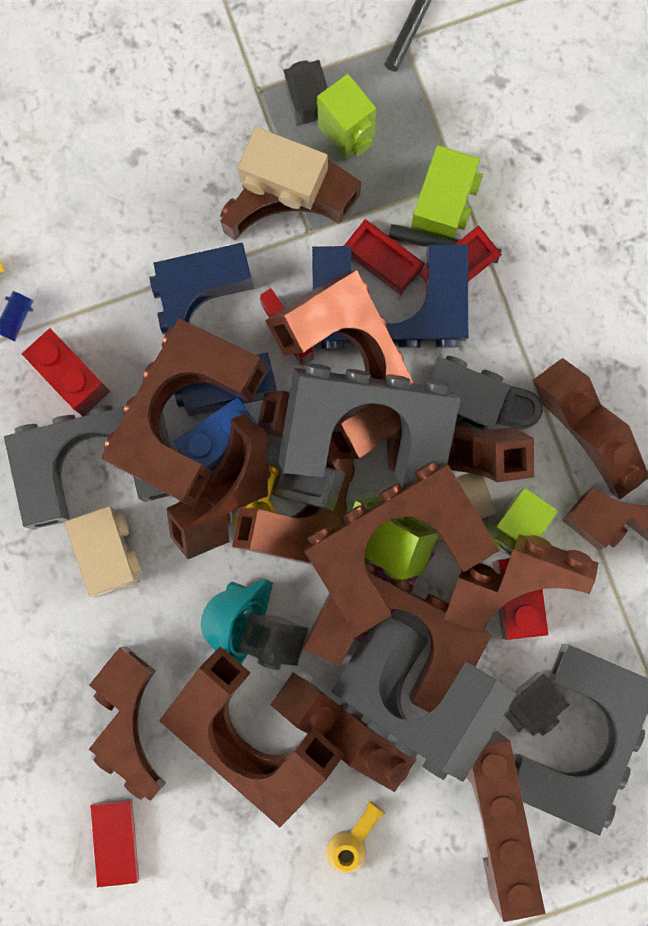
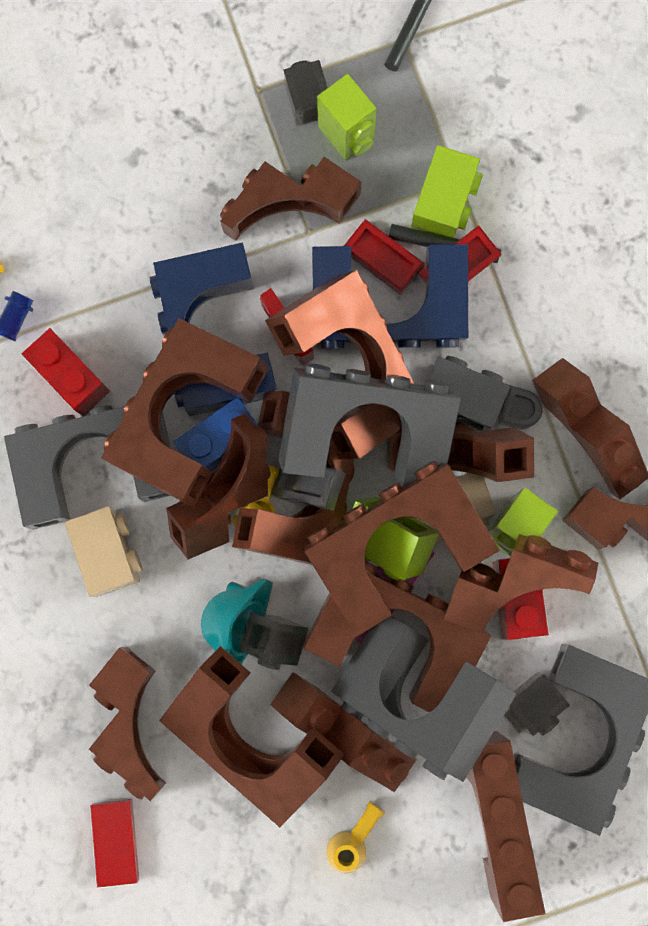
(282, 169): tan brick -> none

